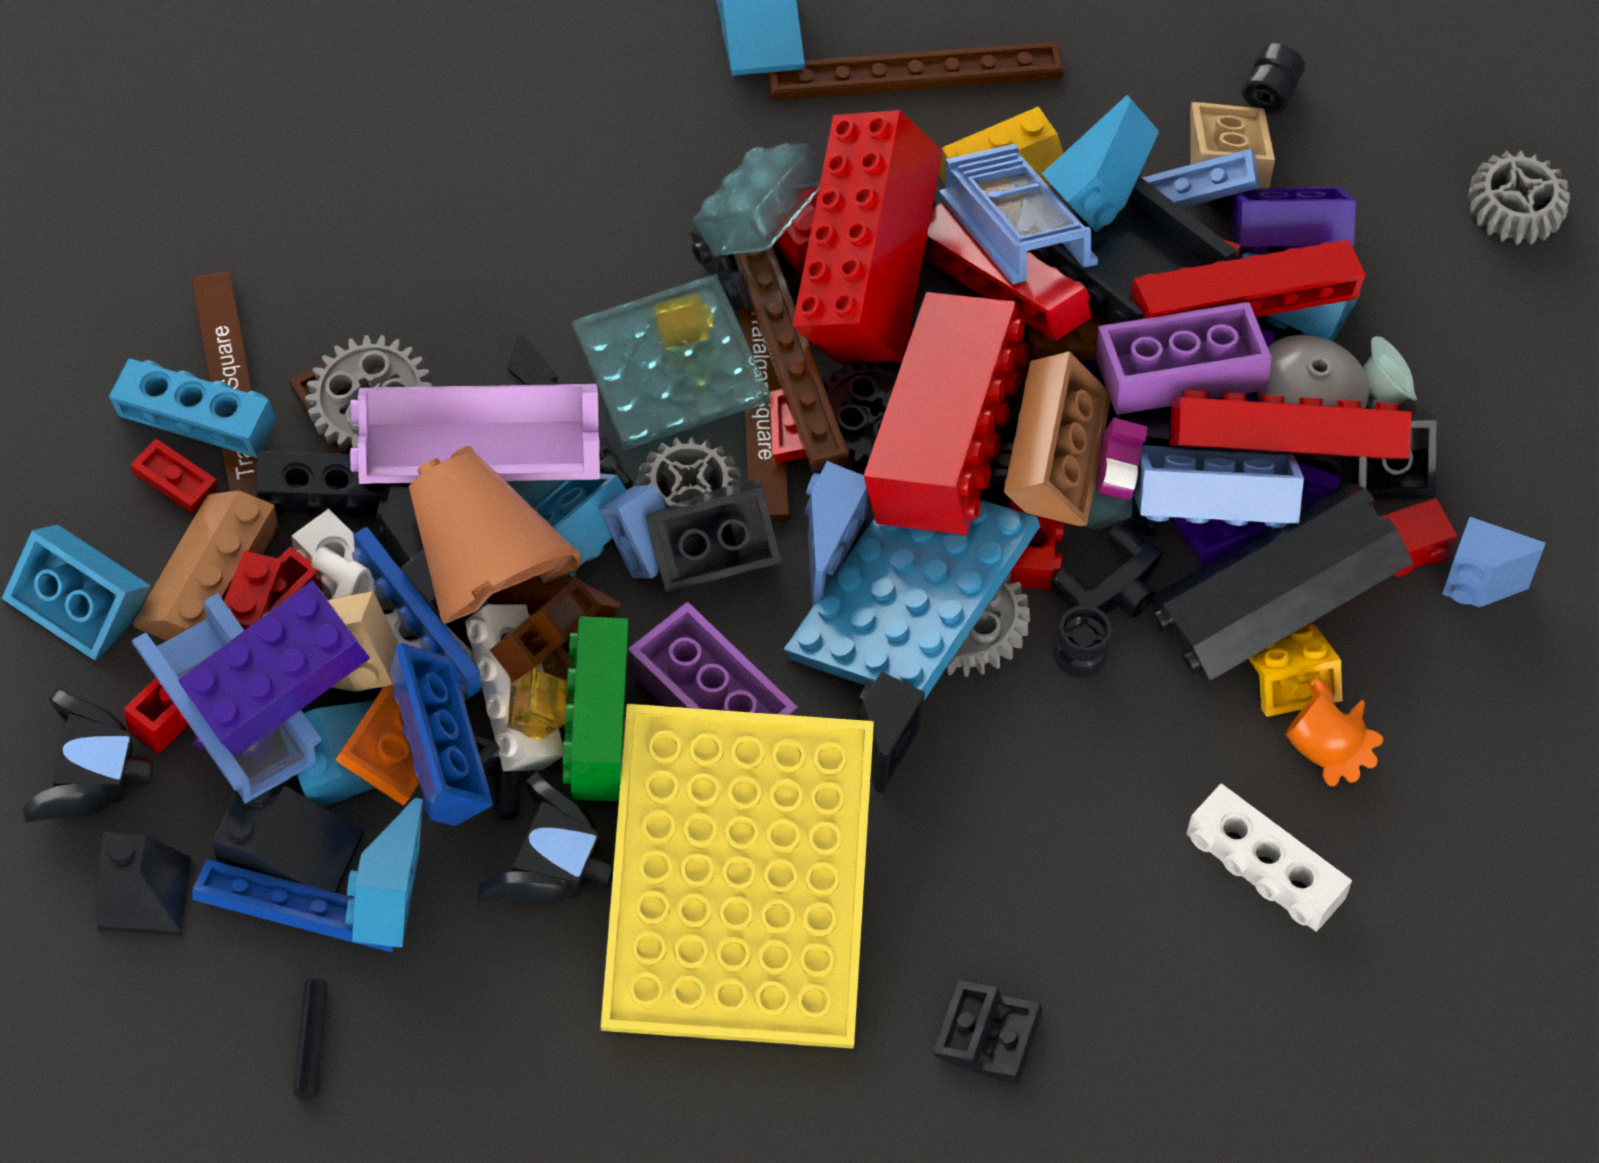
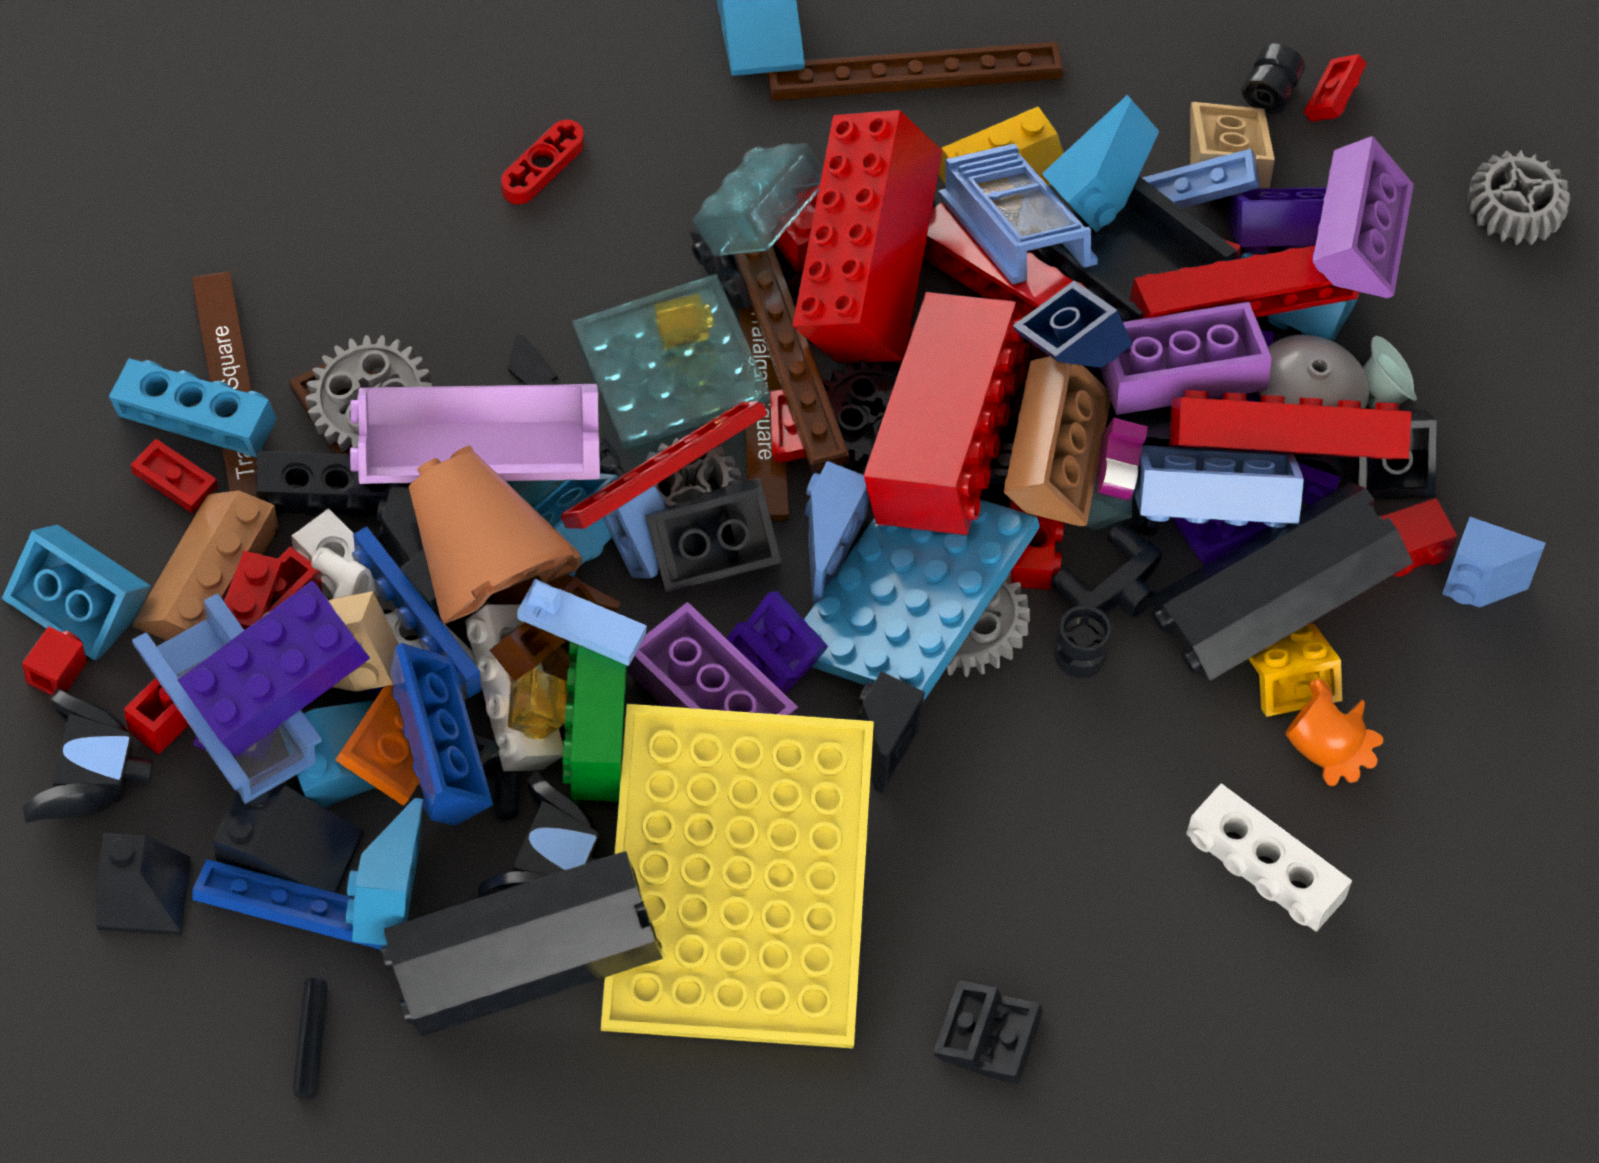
(54, 661): none -> red brick
(521, 944): none -> black panel
(544, 146): none -> red beam
(581, 622): none -> light blue hinge
(663, 465): none -> red tile
(778, 642): none -> dark purple slope
(1076, 328): none -> dark blue slope
(1335, 88): none -> red plate
(1363, 219): none -> medium lavender slope

